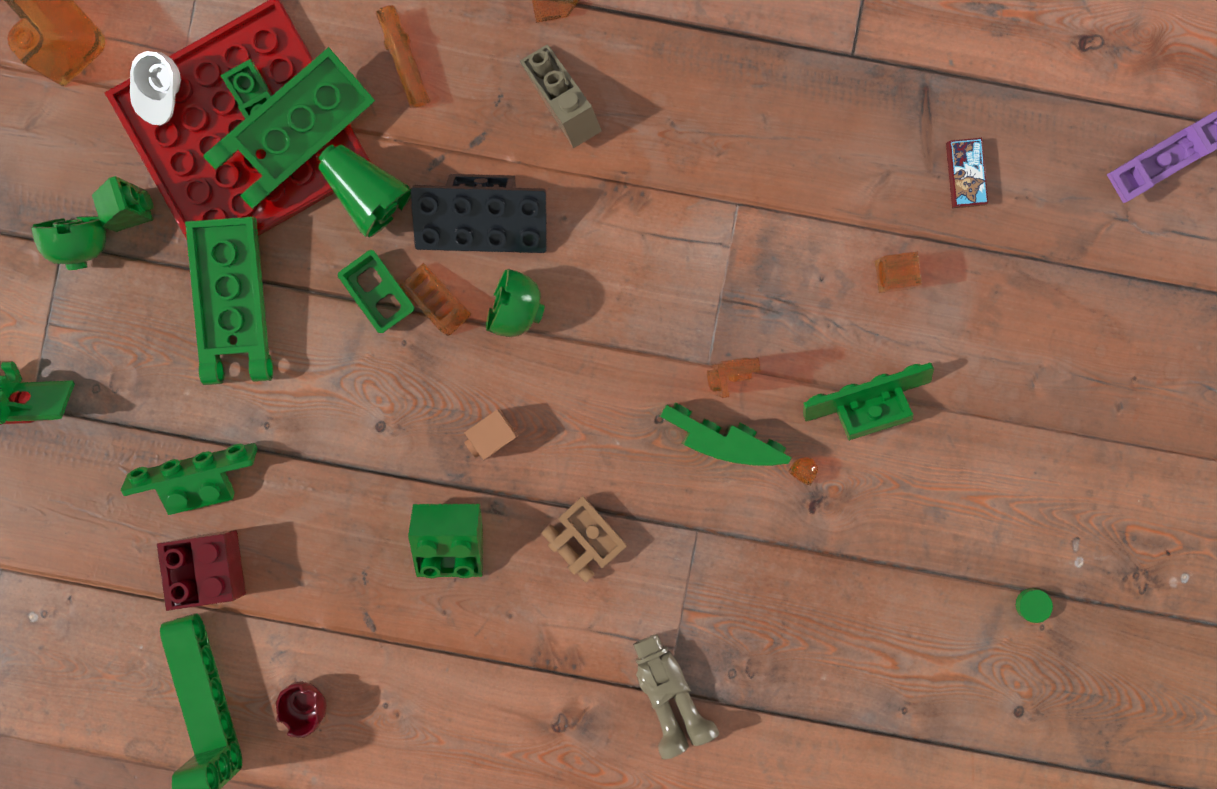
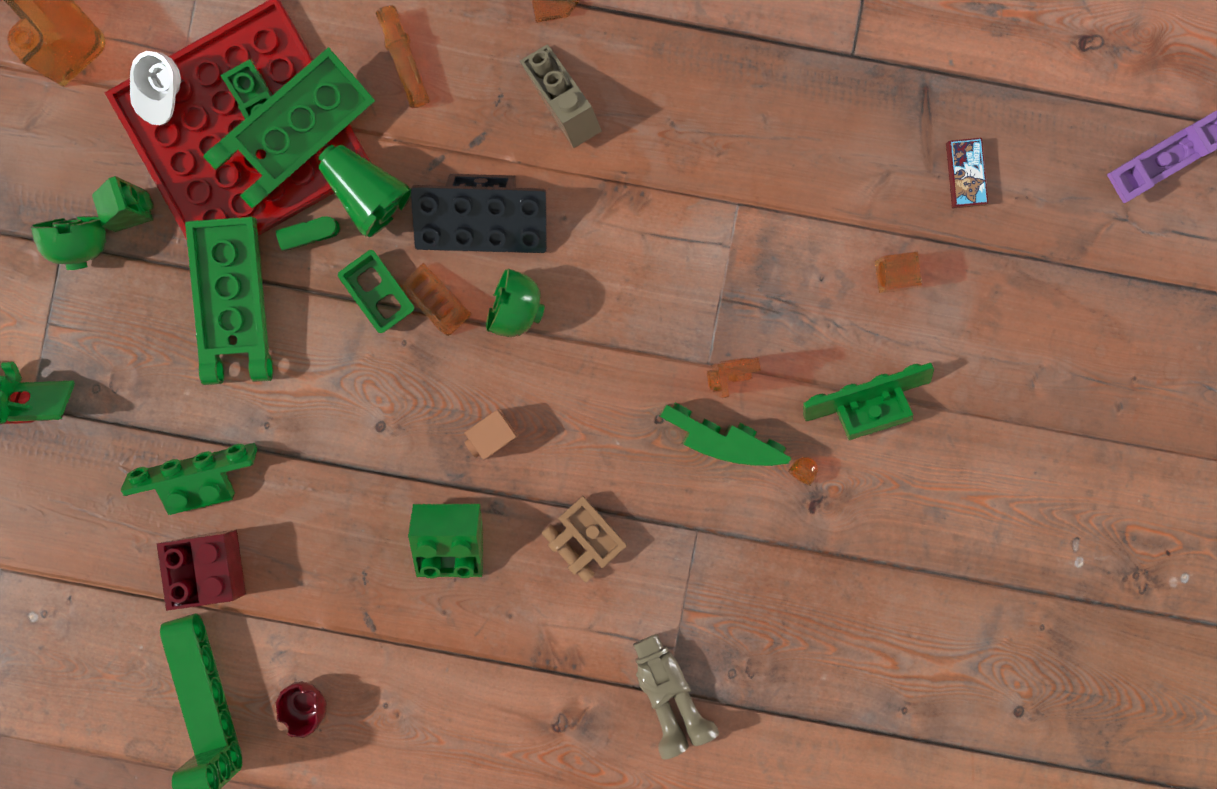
(307, 233): none -> green bar
(1034, 605): green tile -> none

